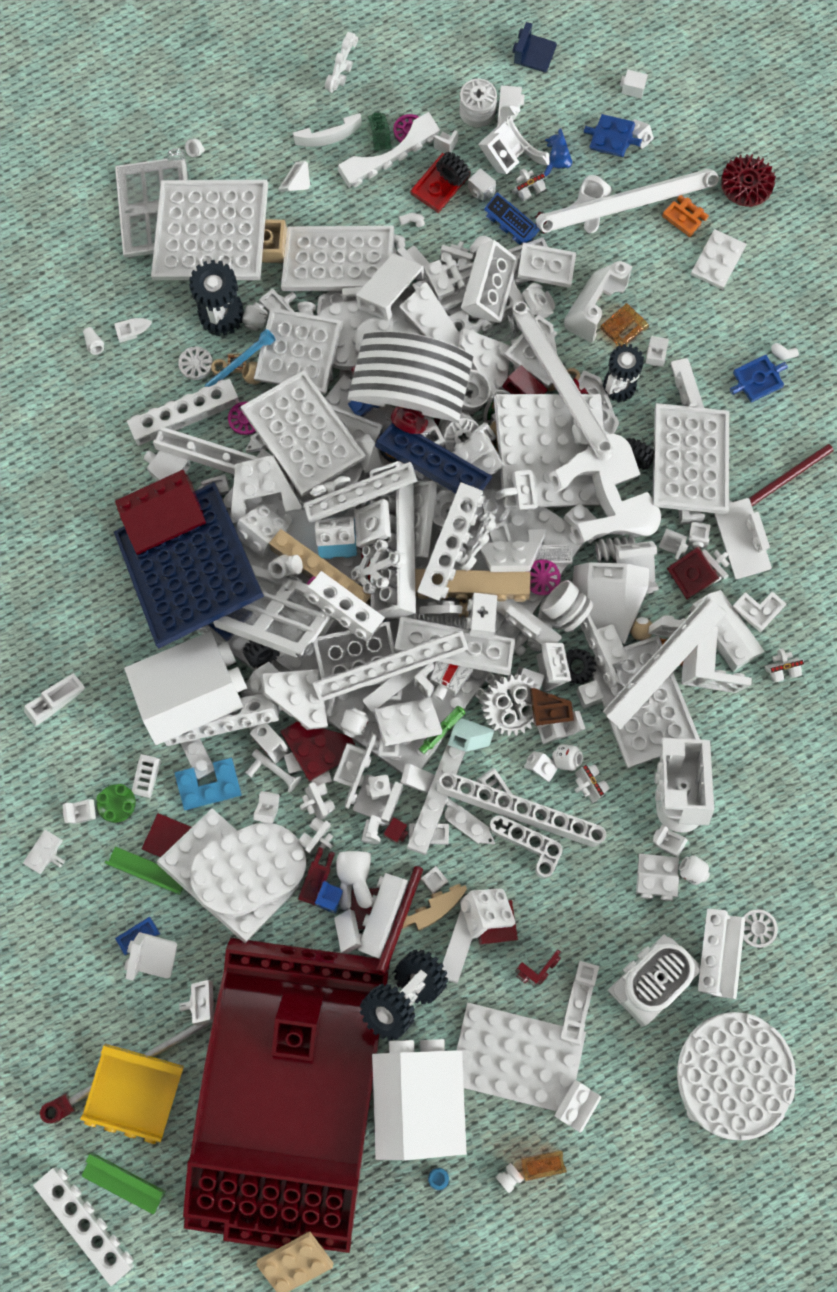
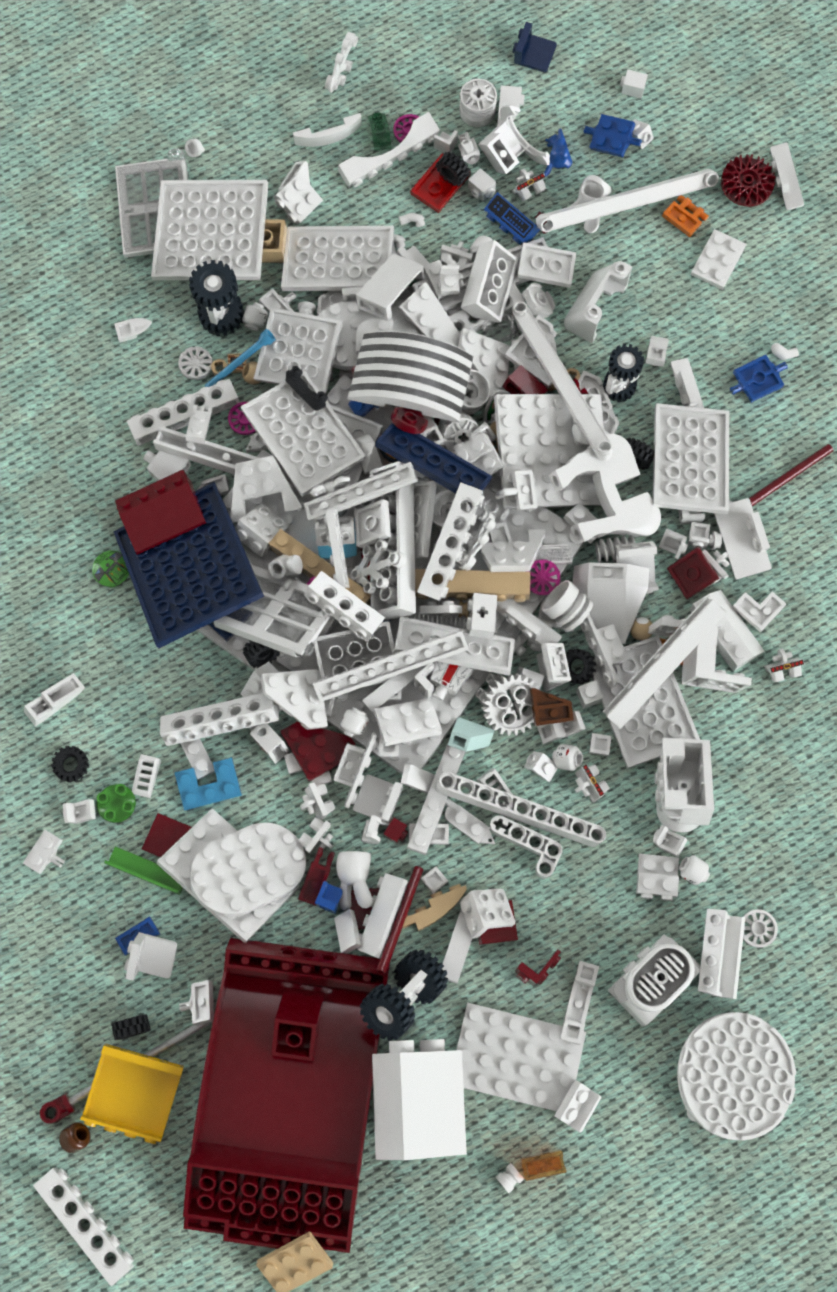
(61, 756): none -> black tyre
(74, 1137): none -> reddish brown head
(93, 341): white cone -> none
(110, 569): none -> bright green dish
(123, 1183): bright green panel -> none
(131, 1027): none -> black tyre
(185, 687): white brick -> none
(198, 424): none -> white hinge
(261, 759): white piece -> none
(267, 807): white bracket -> none
(297, 199): none -> white plate
(313, 399): none -> black piece
(335, 542): none -> white plate
(378, 787): white bracket -> none
(438, 1178): dark azure tile -> none
(446, 725): bright green piece -> none
(449, 279): none -> white bracket
(468, 148): none -> white hips
(600, 744): none -> white plate
(621, 321): clear orange plate -> none
(715, 540): none -> white plate
(786, 176): none -> white bracket

